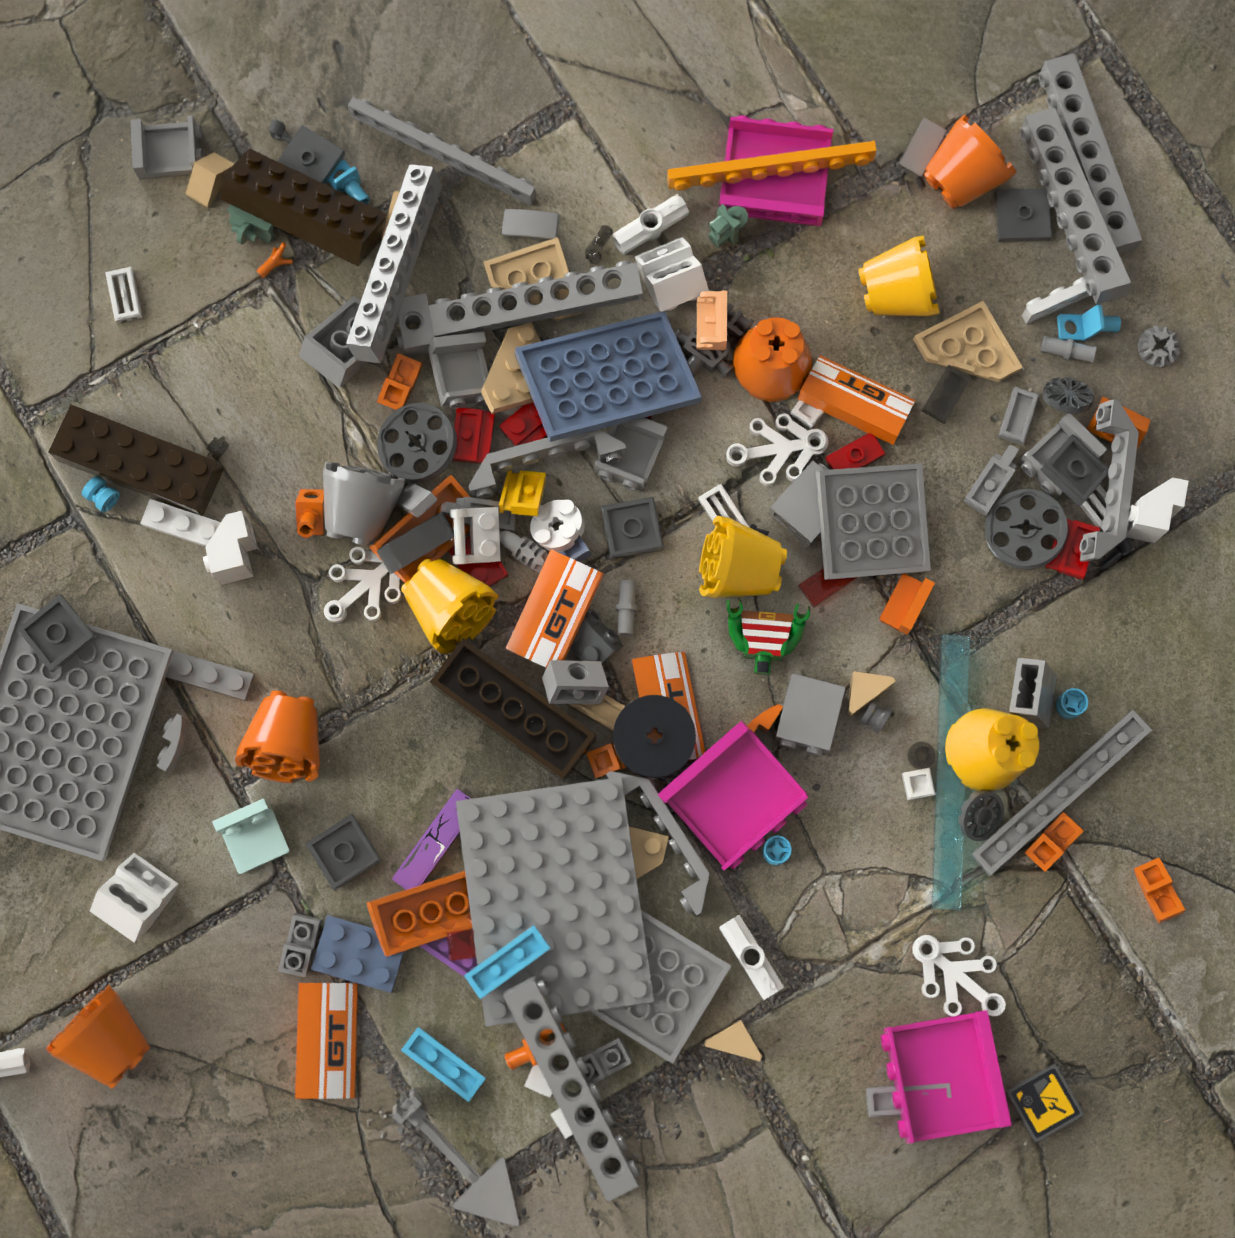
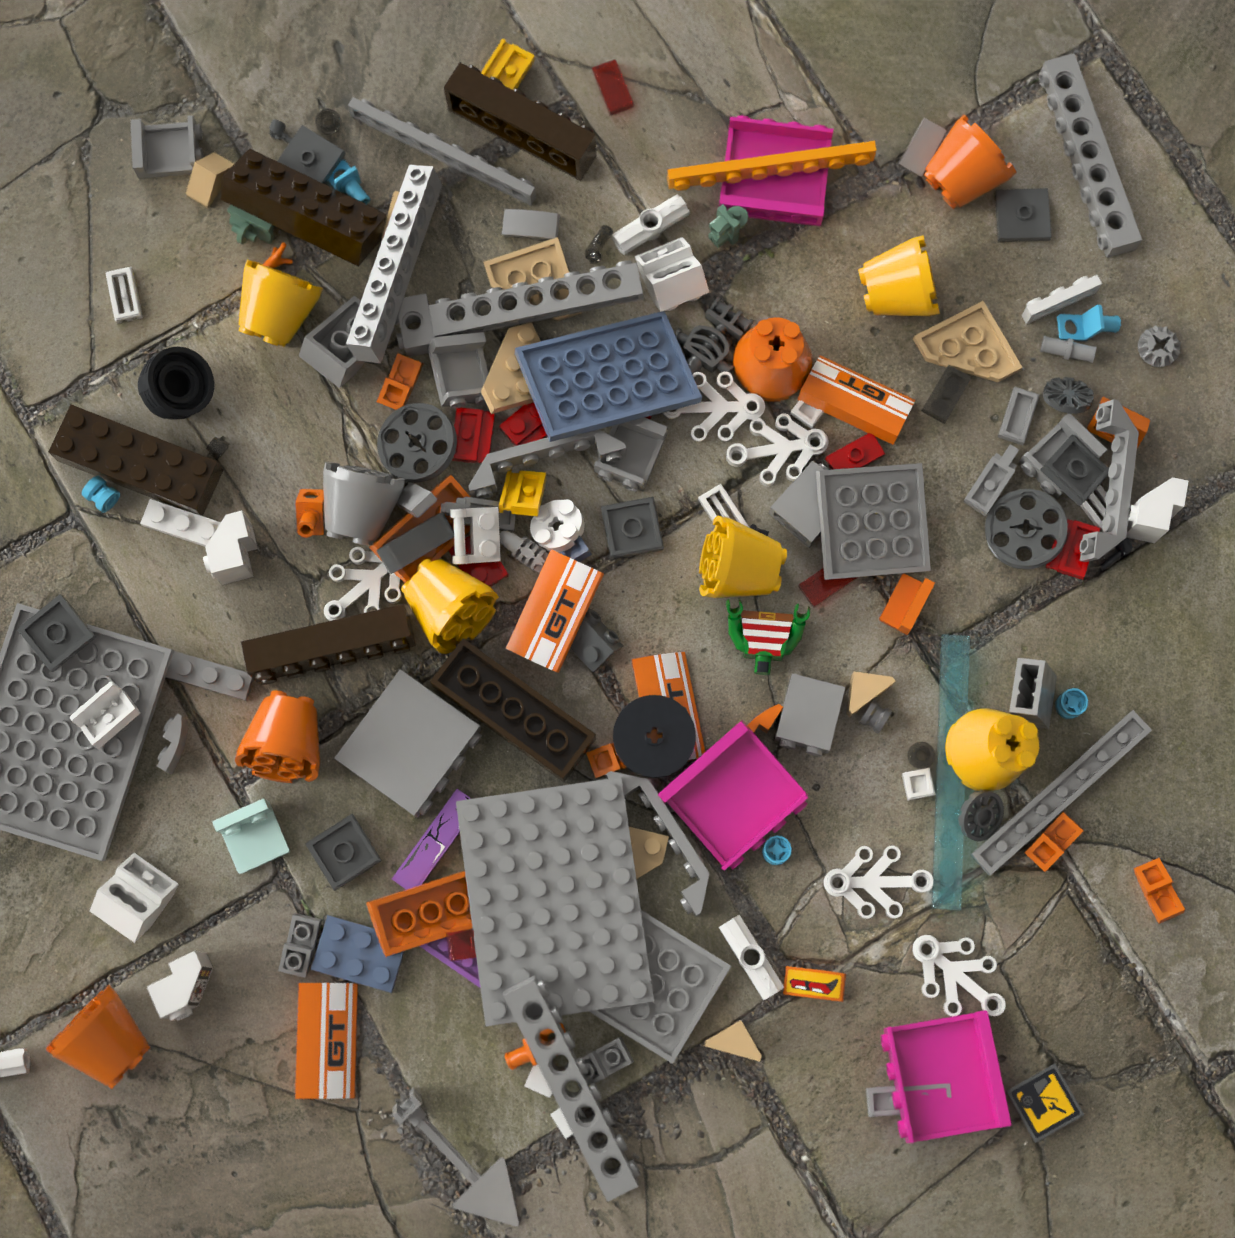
(105, 714): none -> white bracket
(176, 383): none -> black piece
(184, 988): none -> white piece
(274, 303): none -> yellow cone
(325, 115): none -> clear smoke plate
(328, 644): none -> dark brown brick
(409, 744): none -> light grey panel
(443, 1064): medium azure plate -> none
(507, 962): medium azure plate -> none
(509, 64): none -> yellow plate
(520, 121): none -> dark brown brick
(575, 682): light grey brick -> none
(603, 713): tan tile -> none
(612, 87): none -> clear red tile
(626, 607): light grey pin -> none
(712, 320): light nougat hinge -> none
(720, 407): none -> white plant
(814, 984): none -> slope
(873, 882): none -> white plant
(1067, 170): light grey brick -> none

